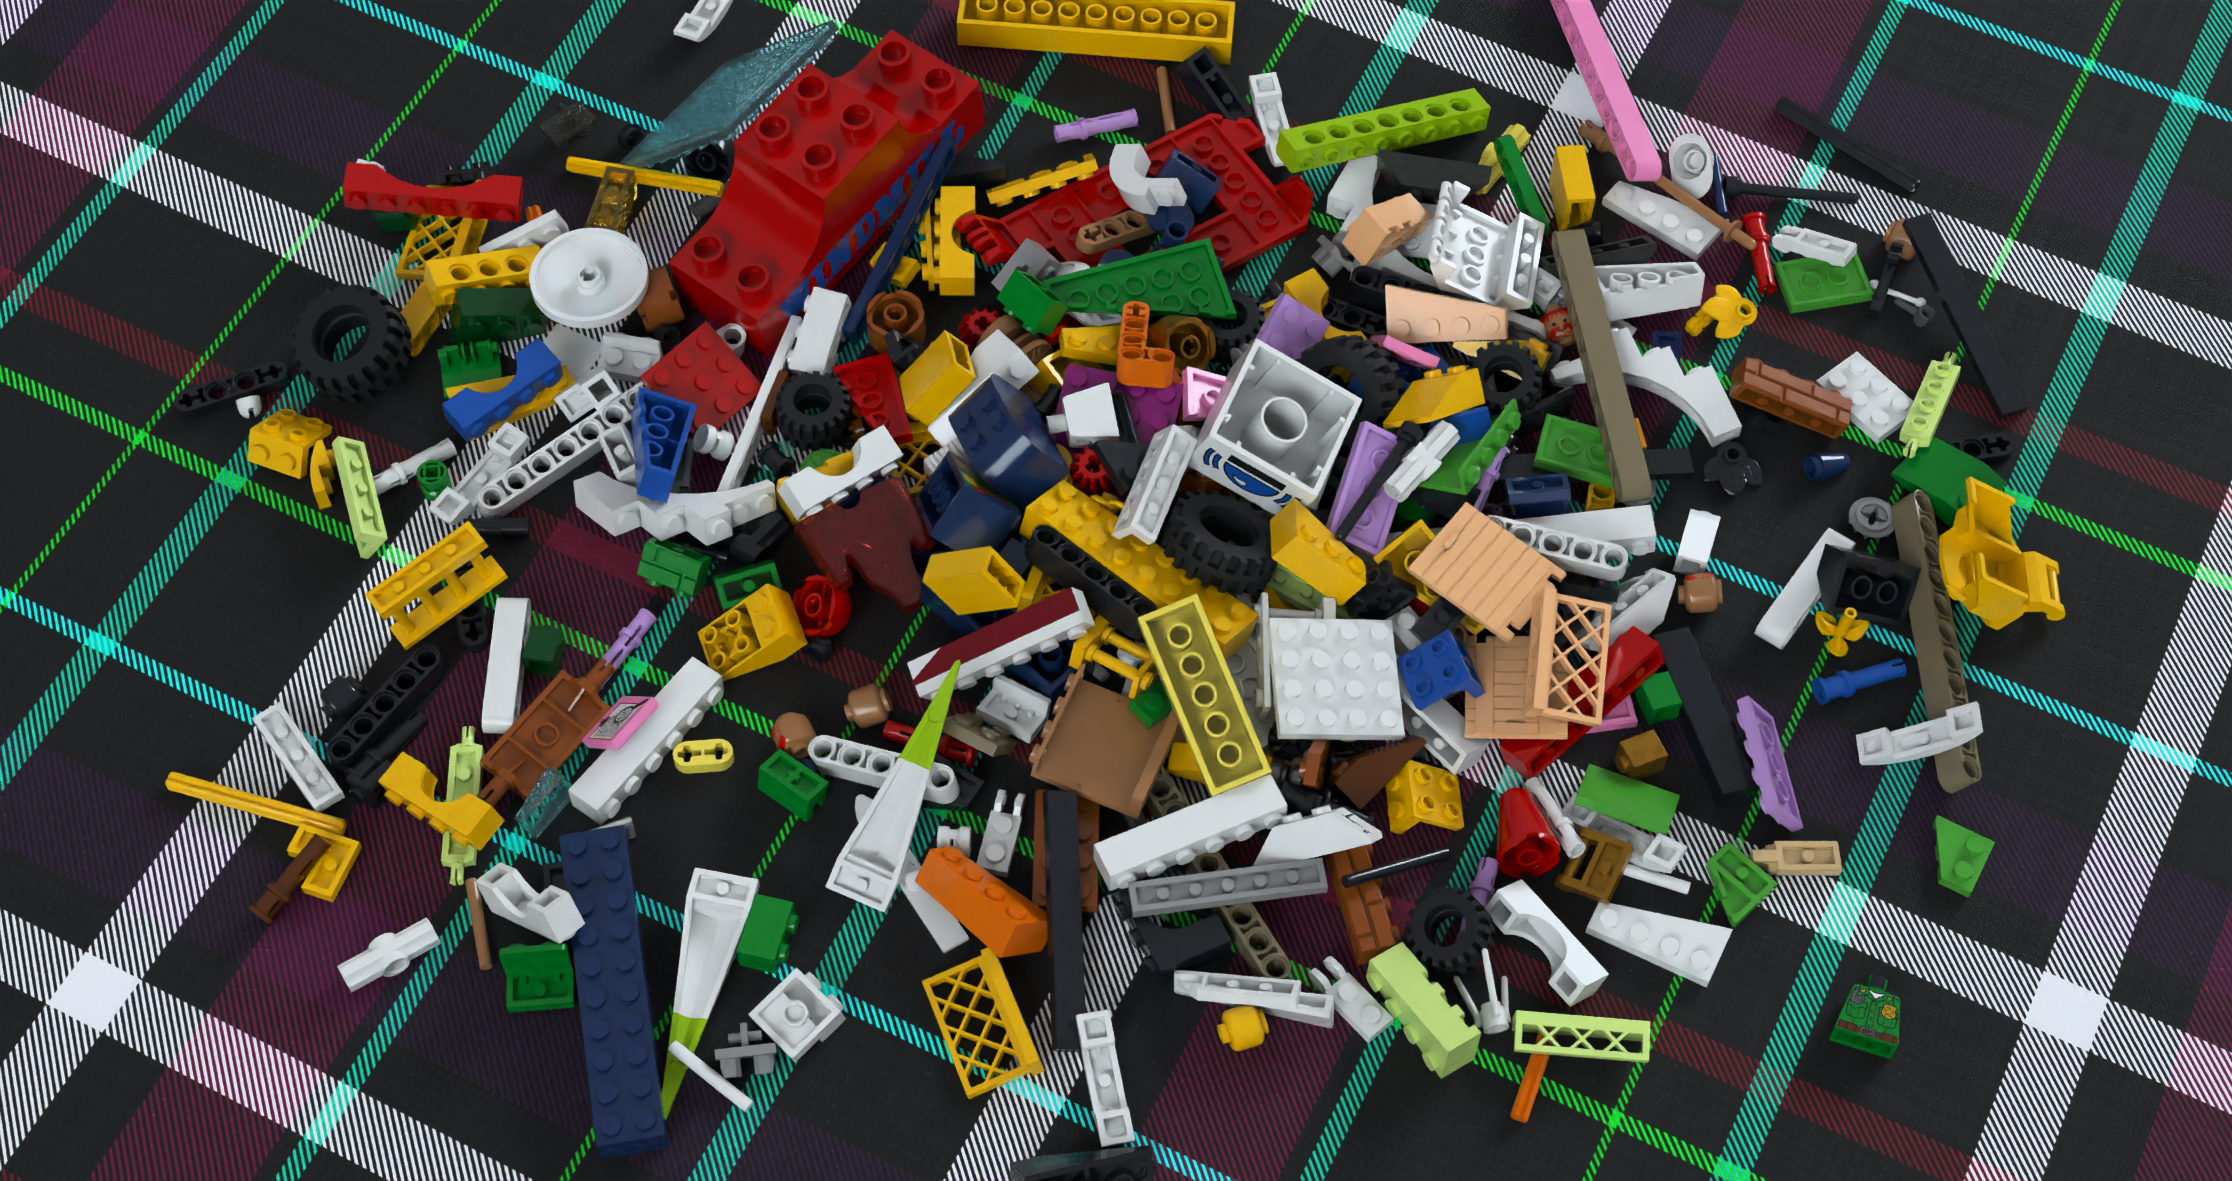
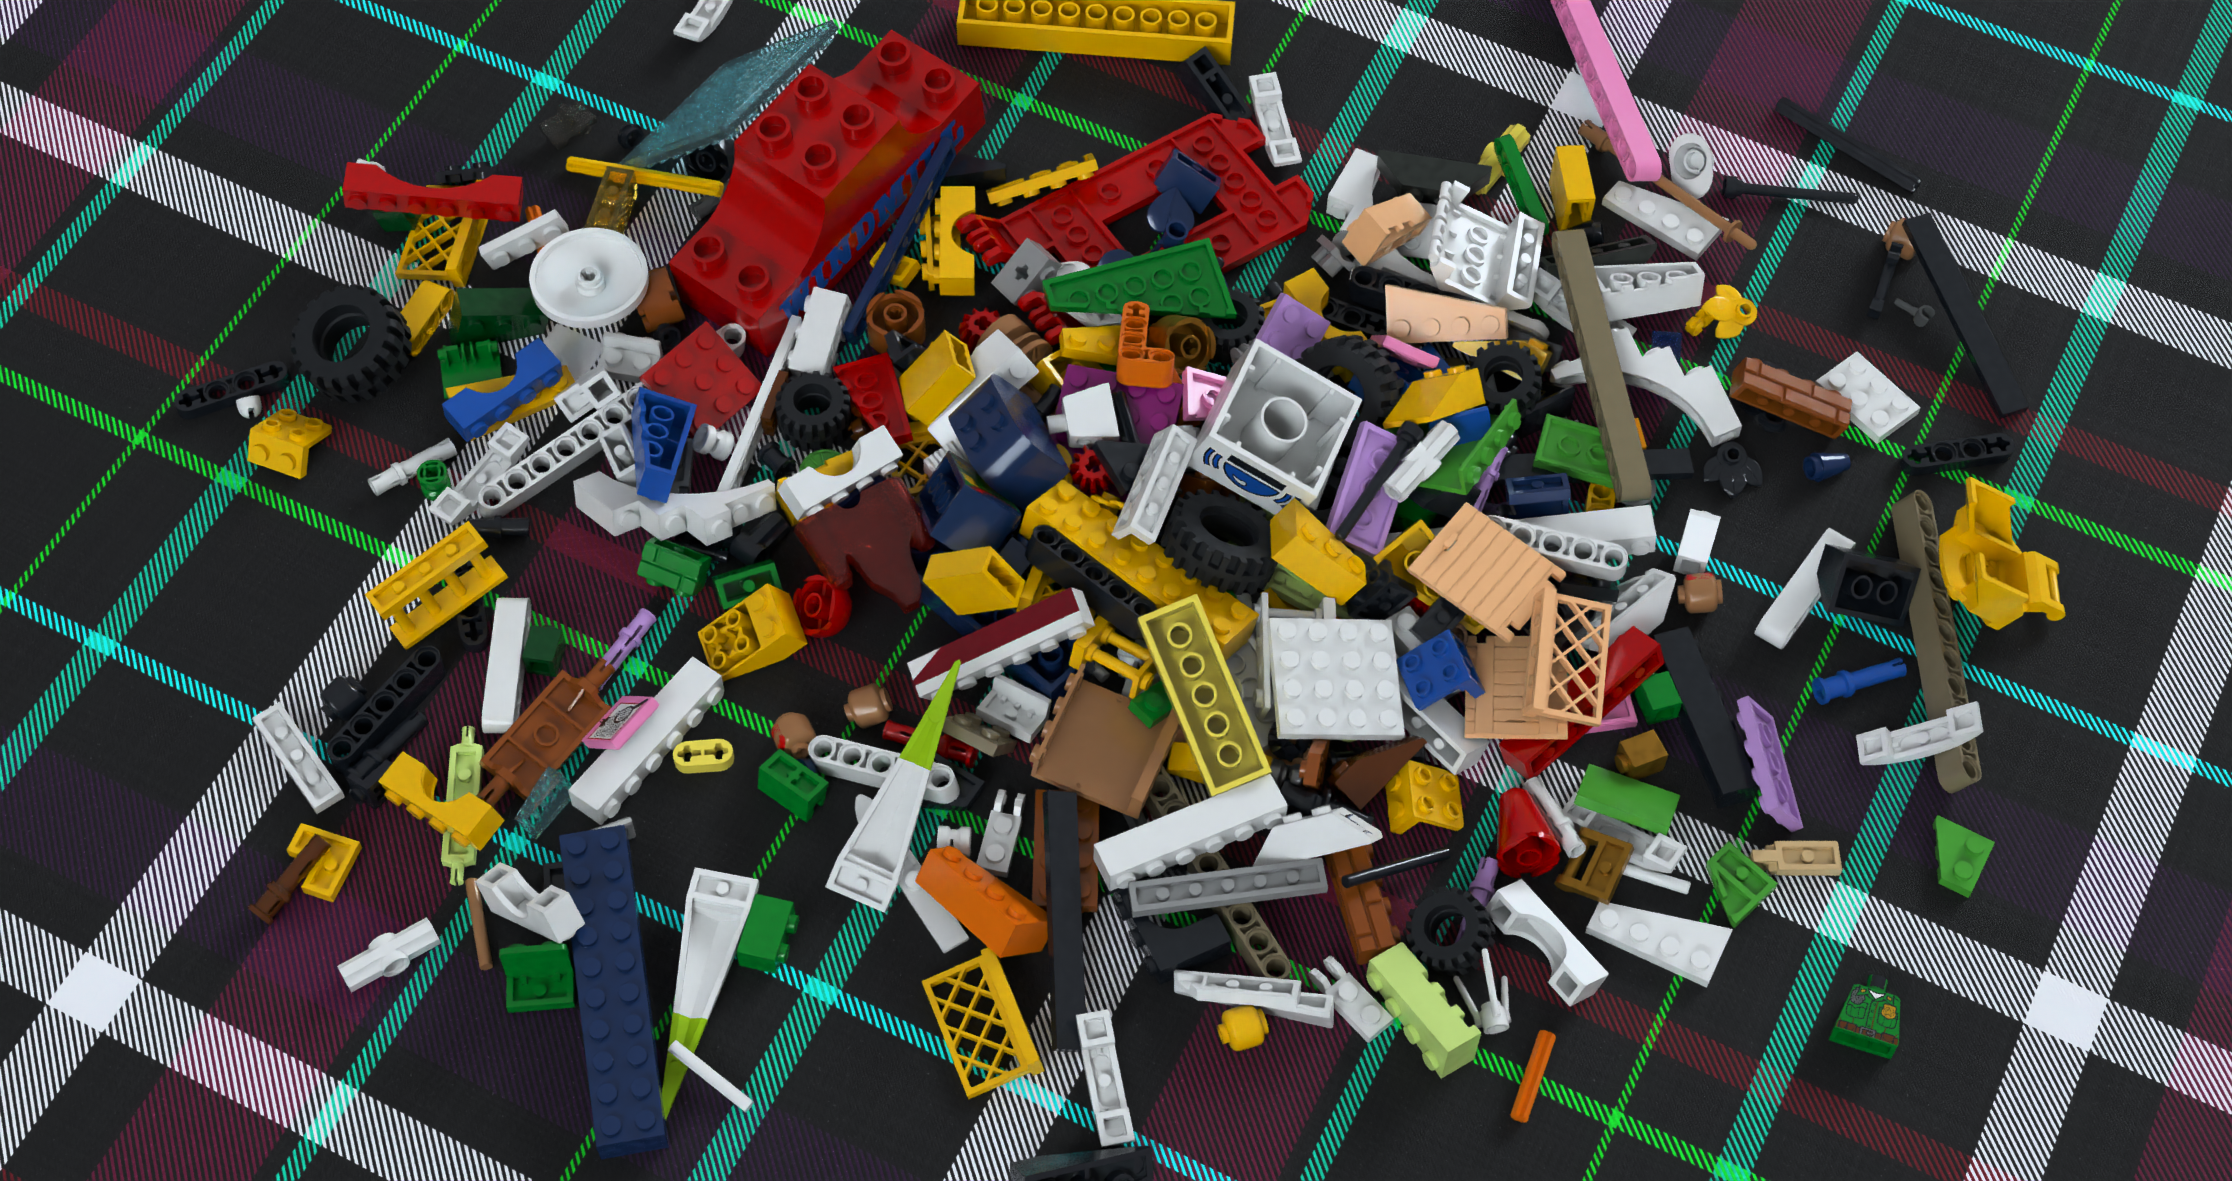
(253, 803): yellow axle -> none
(322, 473): yellow slope -> none
(360, 495): yellowish green fence -> none
(481, 270): yellow brick -> none
(731, 1057): light grey hips -> none
(798, 1014): white plate -> none
(819, 649): black plate -> none
(1032, 303): green brick -> none
(1088, 127): lavender pin -> none
(1118, 223): medium nougat beam -> none
(1129, 170): white arch -> none
(1165, 98): medium nougat bar -> none
(1382, 129): lime brick -> none
(1558, 326): medium nougat head -> none
(1581, 1028): yellowish green fence -> none
(1718, 189): dark blue bar -> none
(1754, 226): red pin -> none
(1814, 245): white hinge -> none
(1816, 284): bright green tile -> none
(1846, 628): yellow plant -> none
(1861, 512): light grey gear -> none
(1917, 301): white hinge -> none
(1929, 404): yellowish green plate -> none
(1942, 475): green slope -> none

